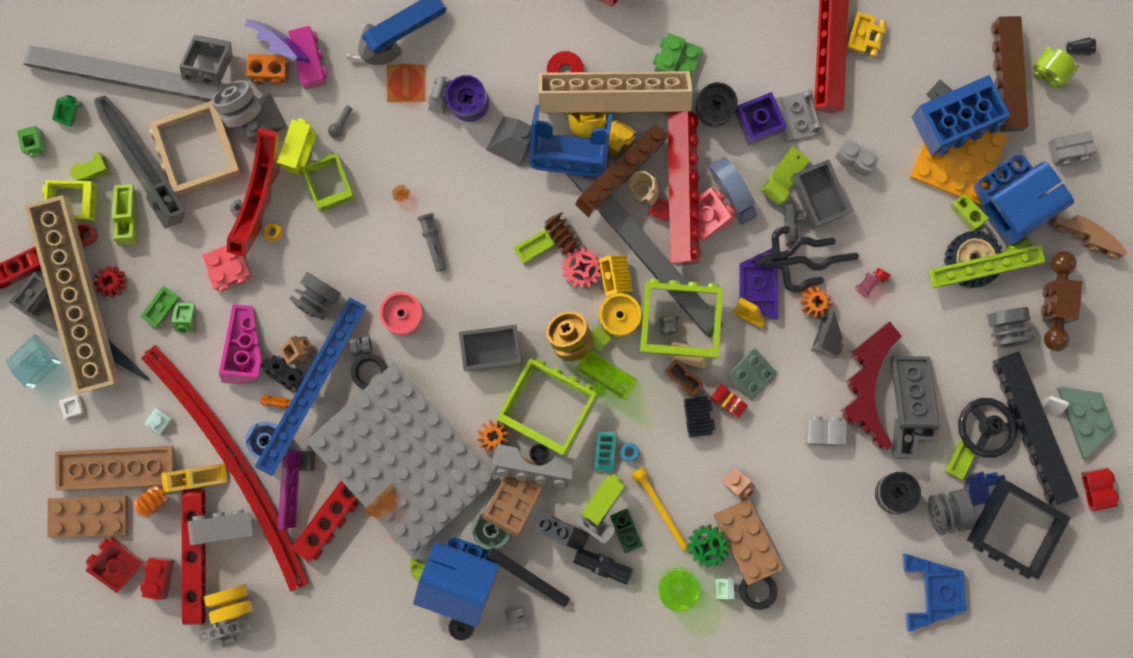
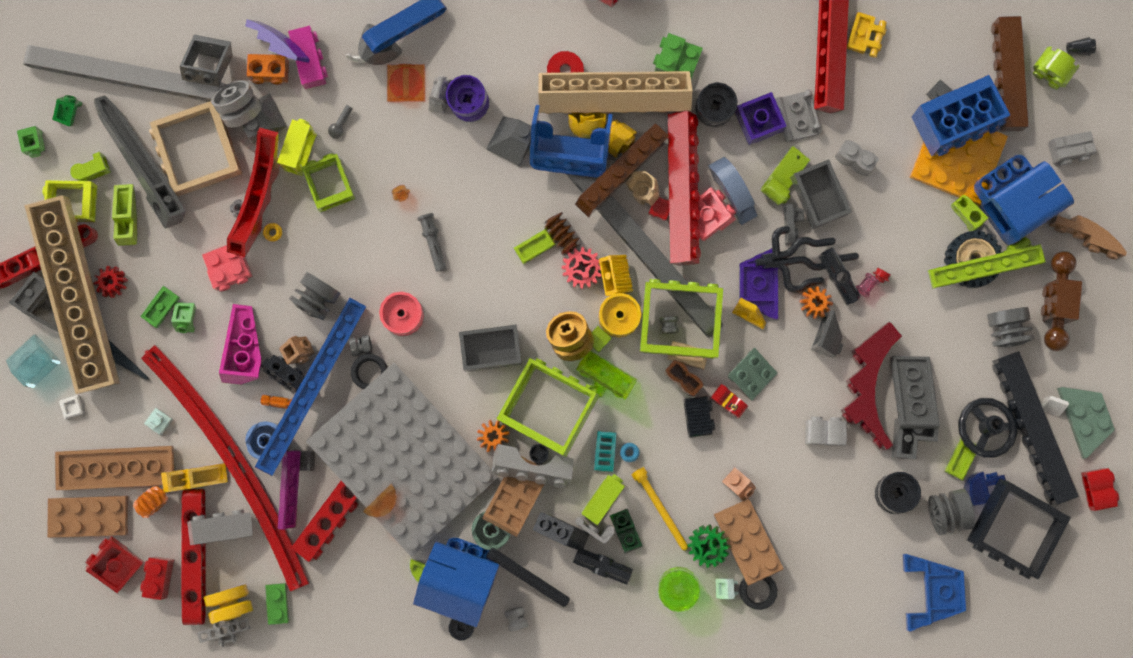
(277, 603): none -> bright green plate
(834, 266): none -> black piece

